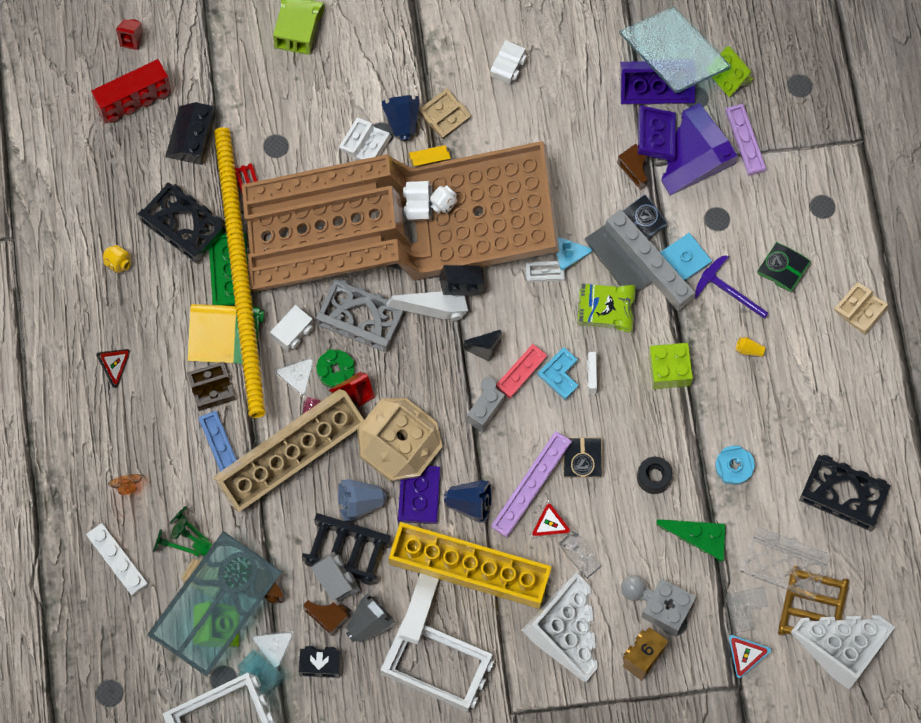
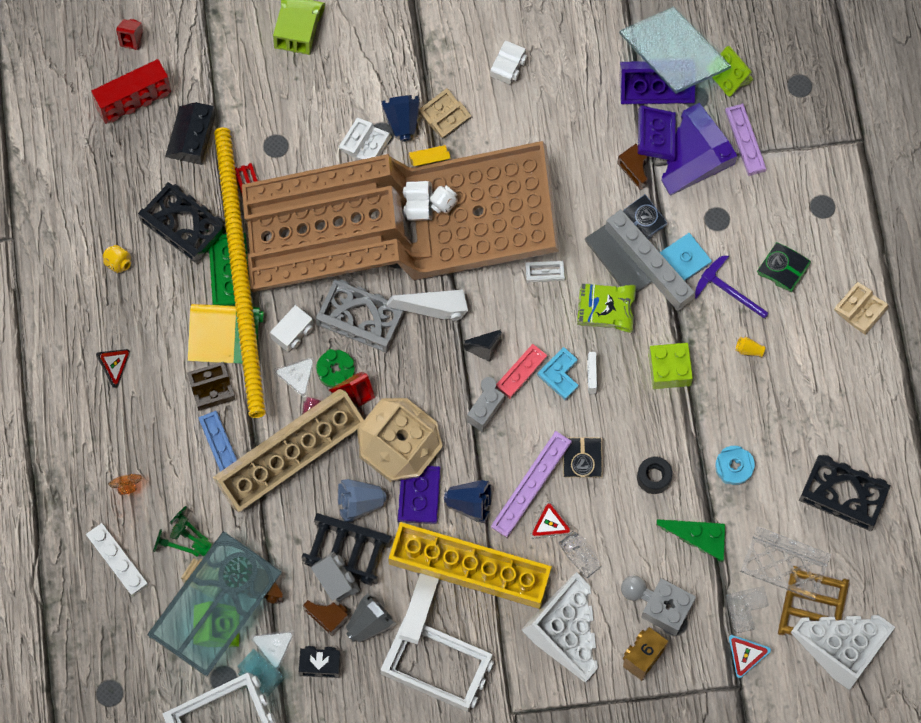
(461, 280): black brick -> none
(570, 253): medium azure piece -> none

